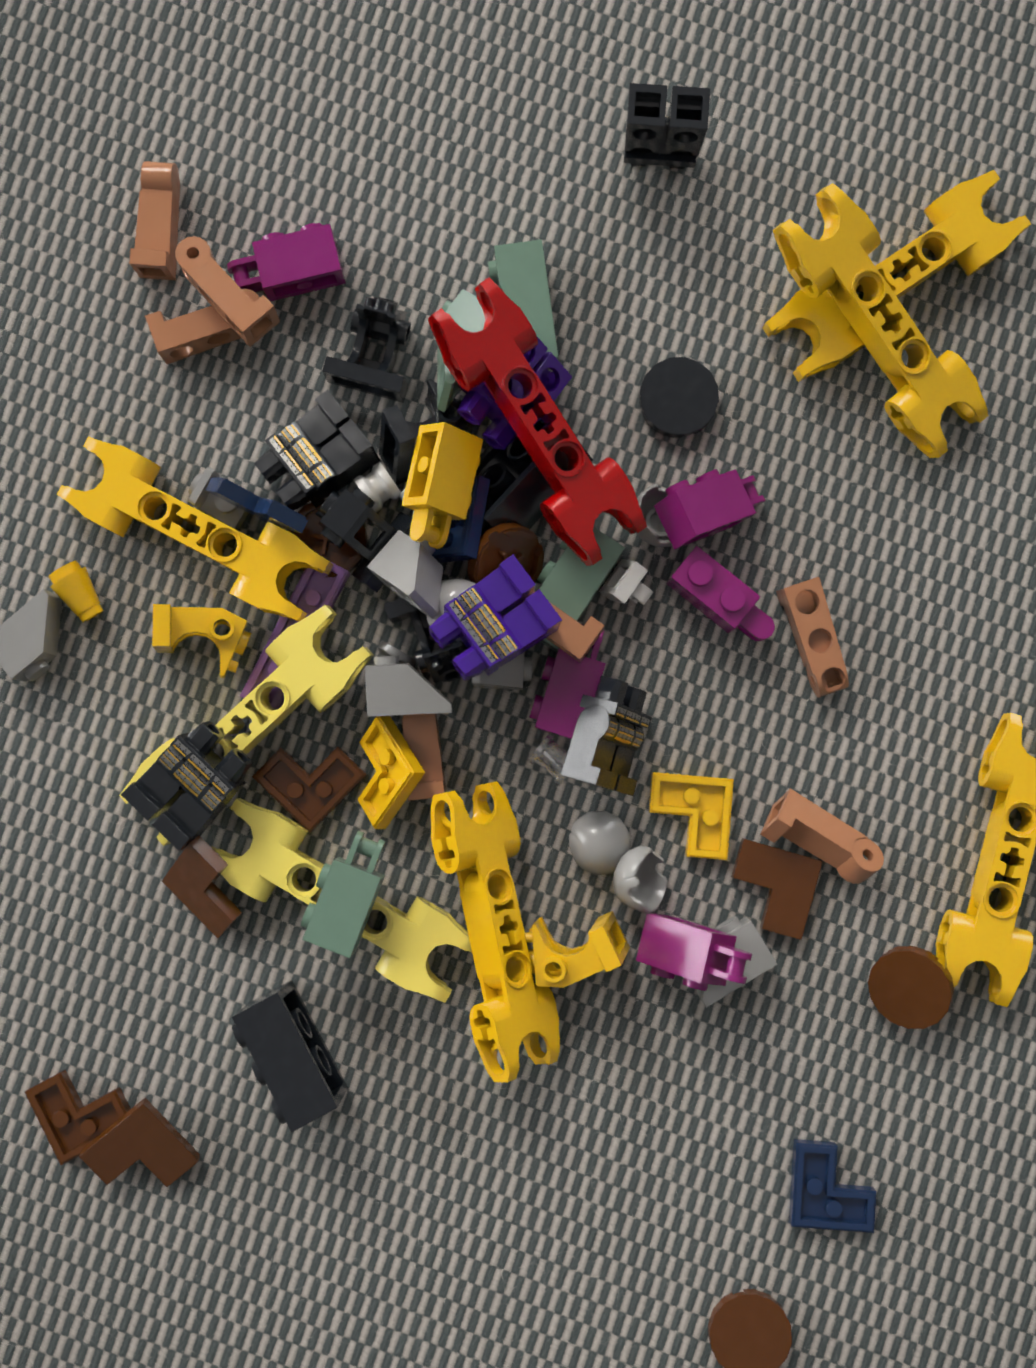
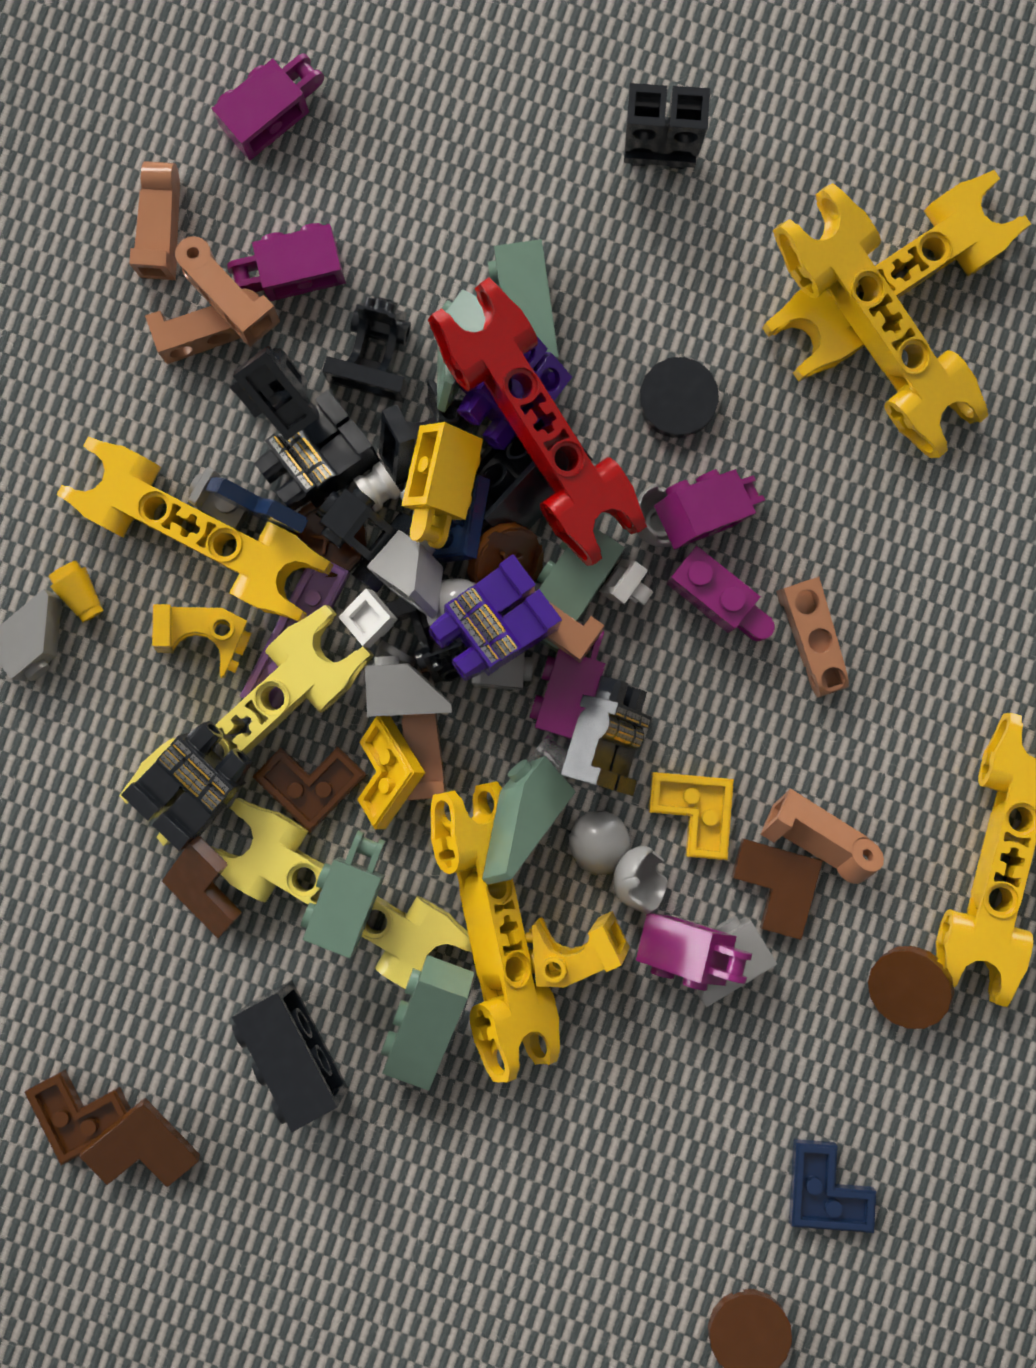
(267, 103): none -> magenta brick
(273, 379): none -> black tile
(368, 618): none -> white tile
(426, 1021): none -> sand green brick
(524, 815): none -> sand green slope

